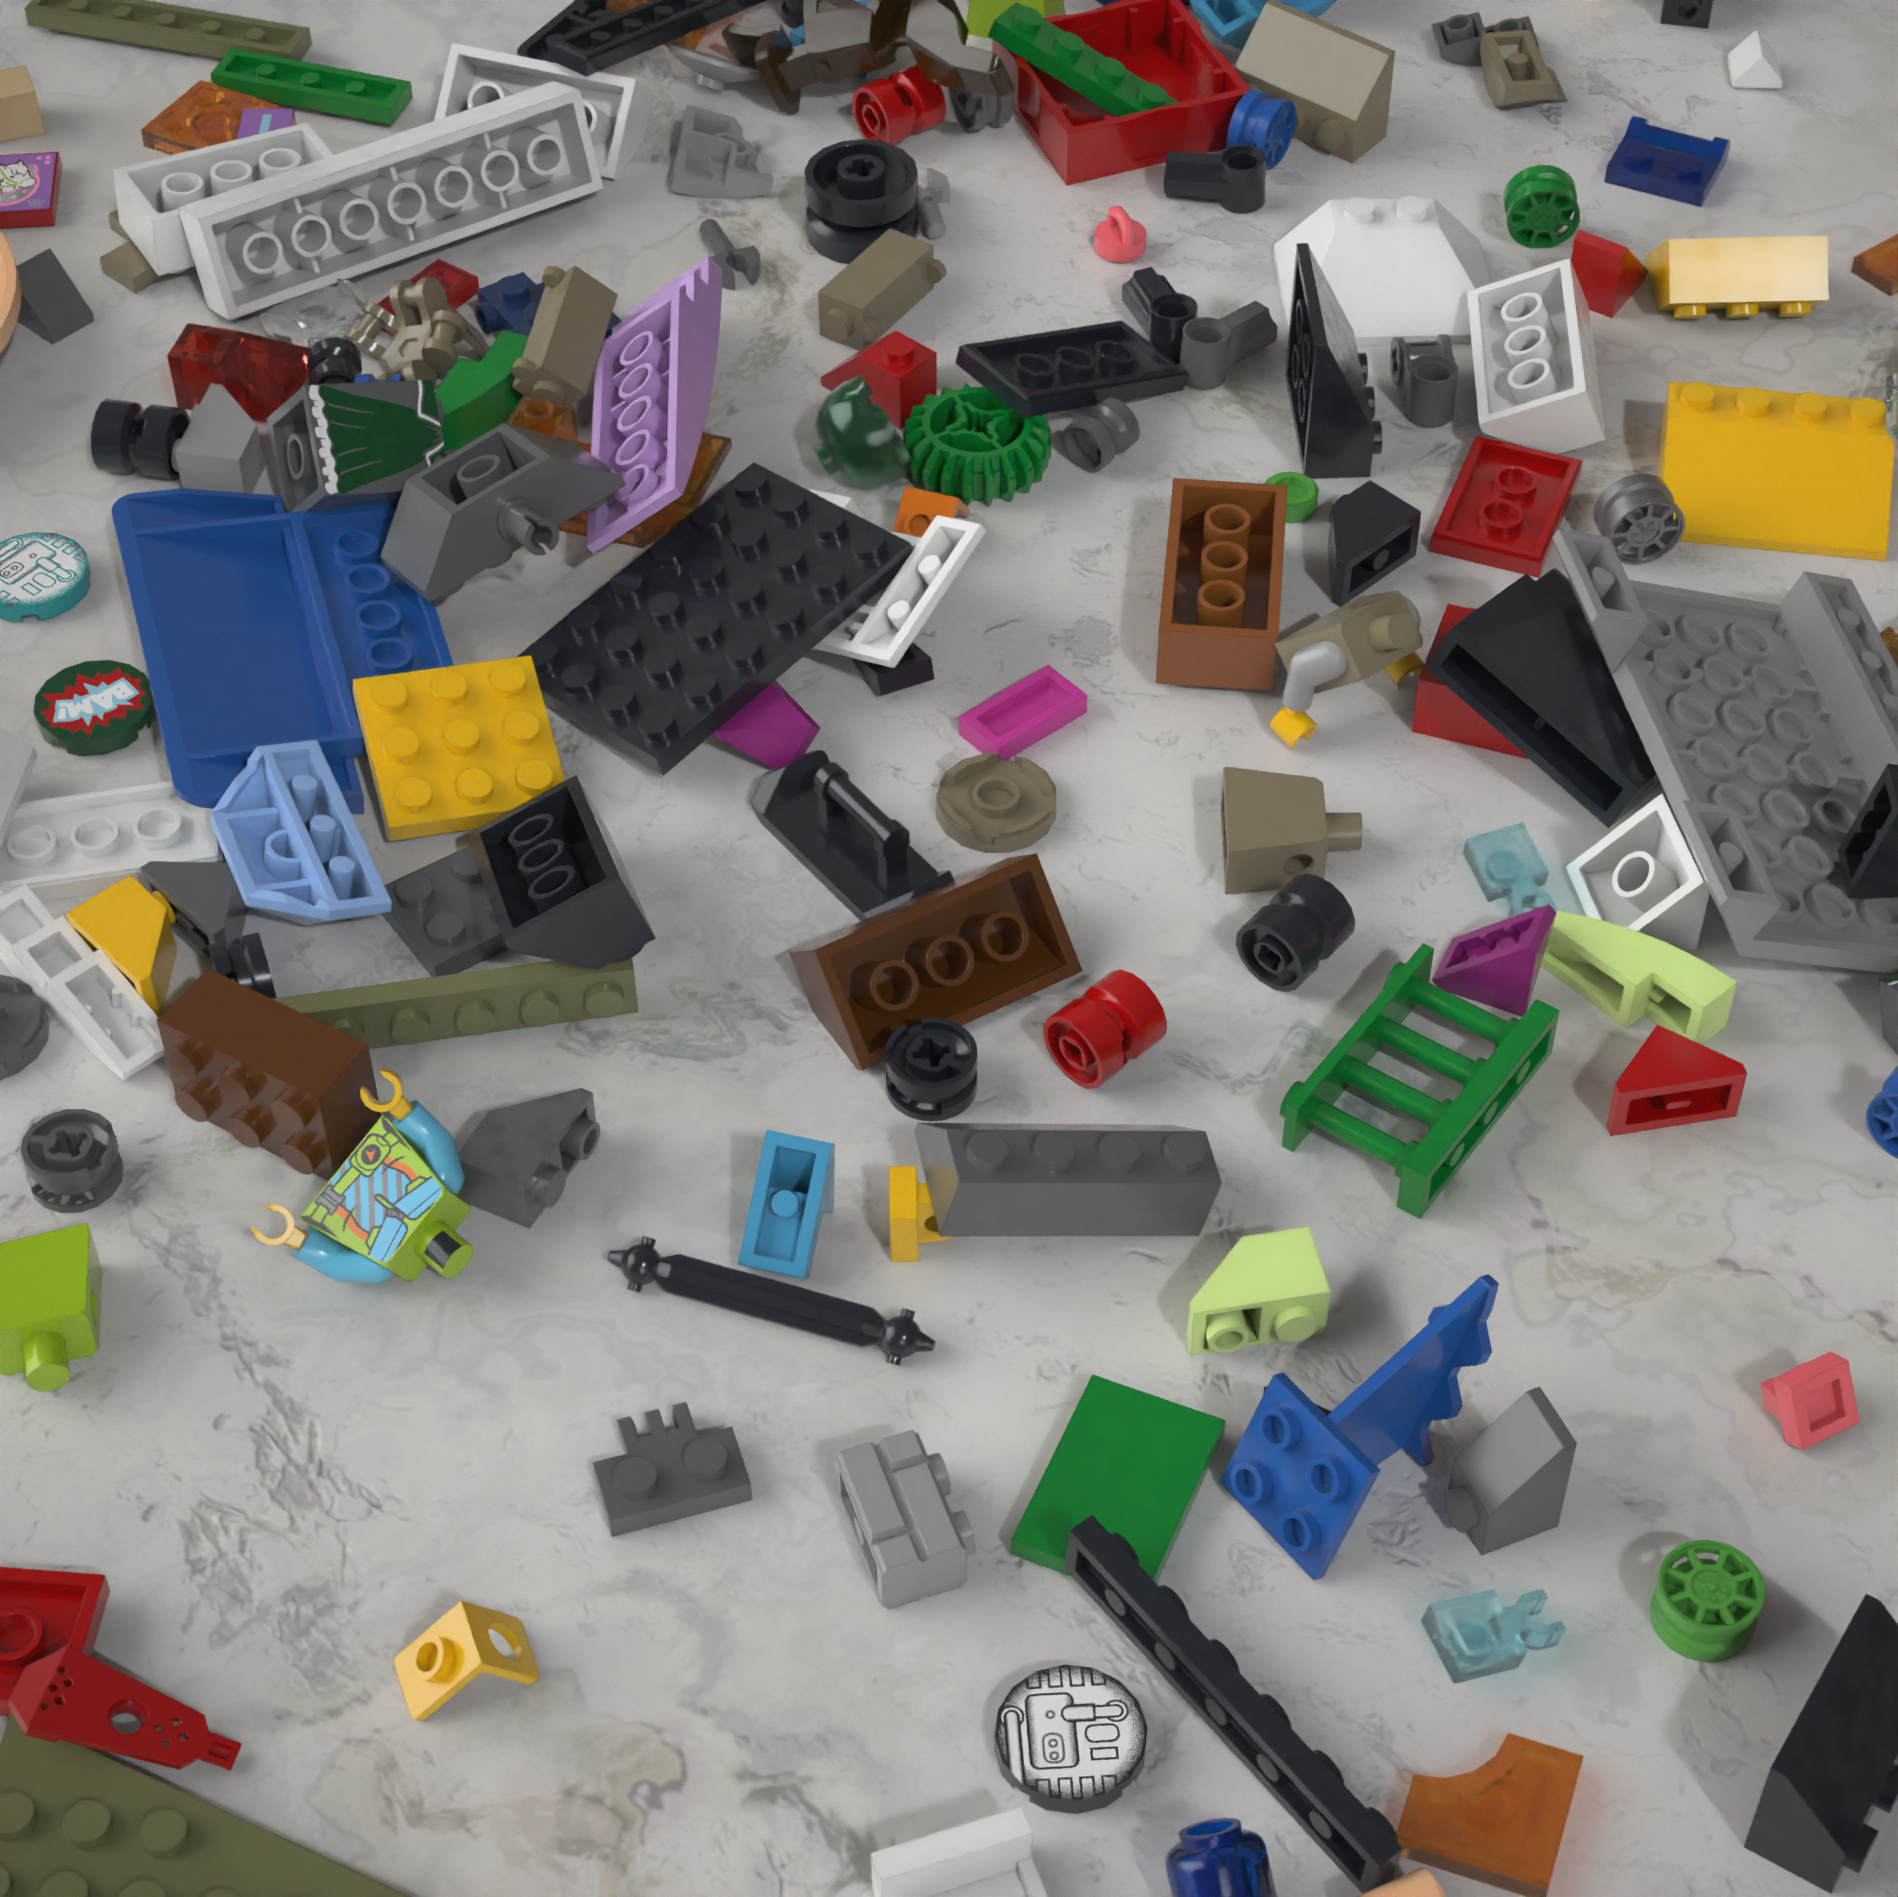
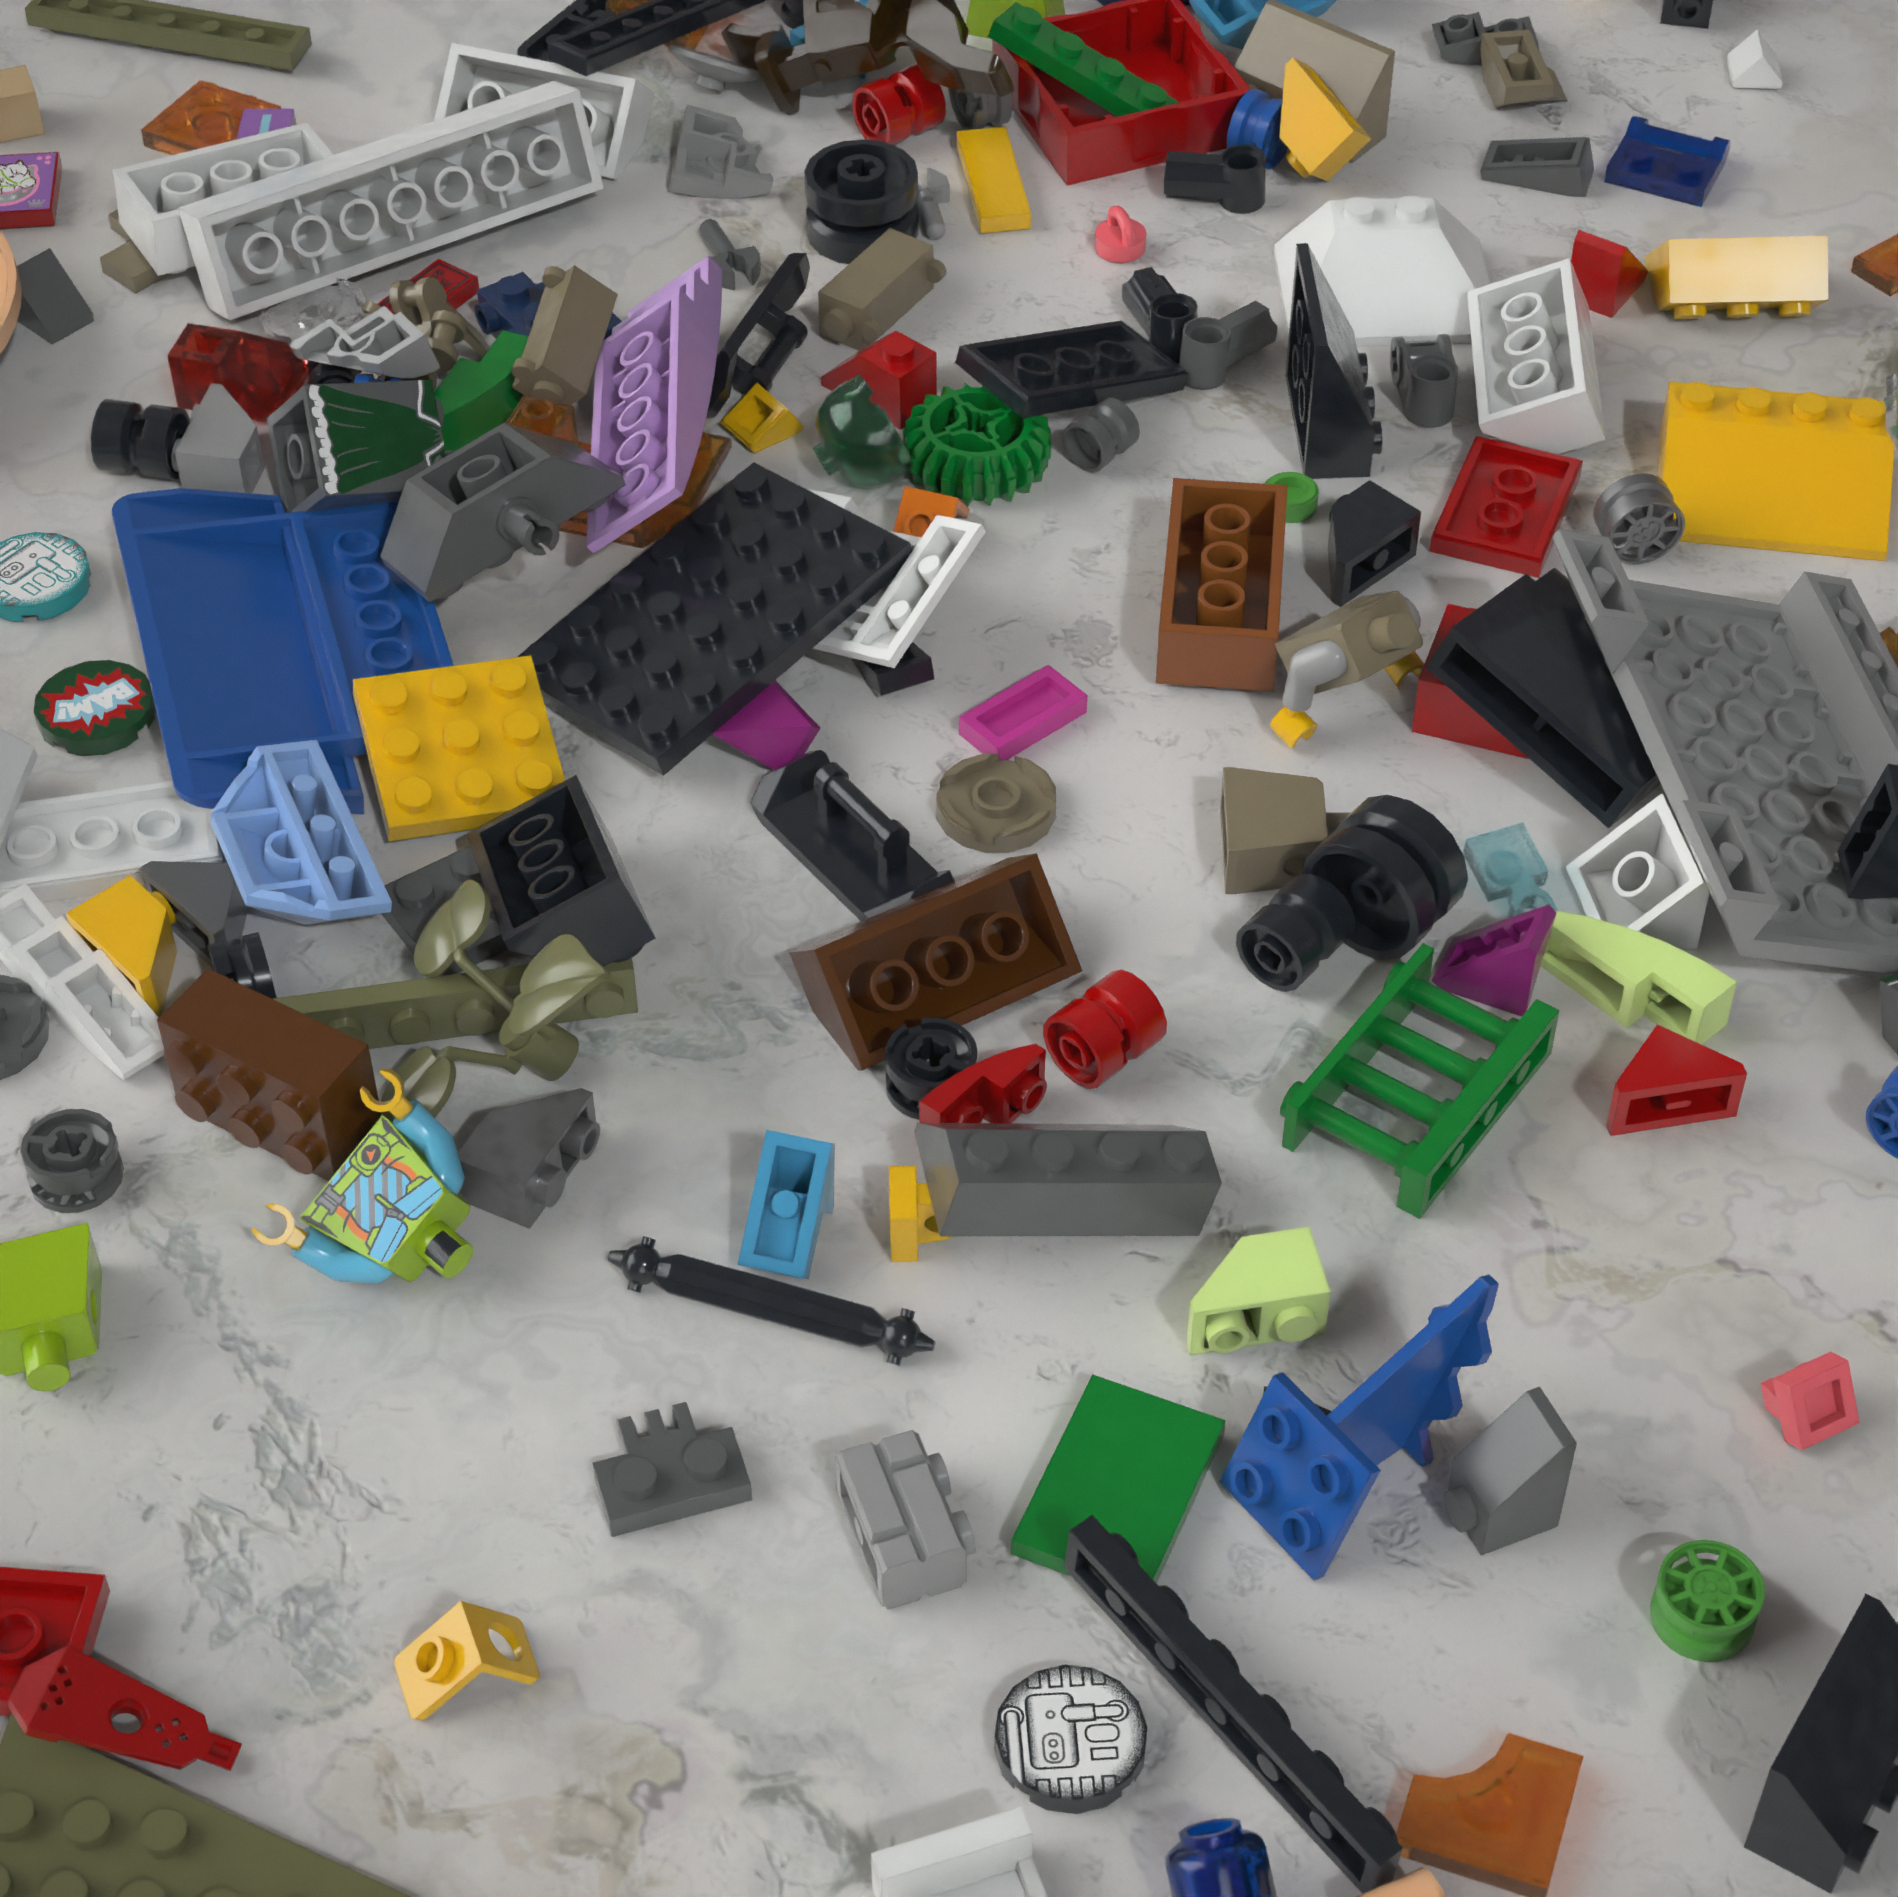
(313, 86): green plate -> none
(376, 344): none -> light grey slope
(548, 987): none -> olive plant
(761, 420): none -> yellow slope
(770, 313): none -> black piece
(990, 1090): none -> red slope
(993, 180): none -> yellow tile
(1316, 124): none -> yellow slope
(1394, 871): none -> black wheel
(1483, 1637): clear light blue plate -> none
(1539, 205): green wheel -> none
(1544, 165): none -> dark grey slope

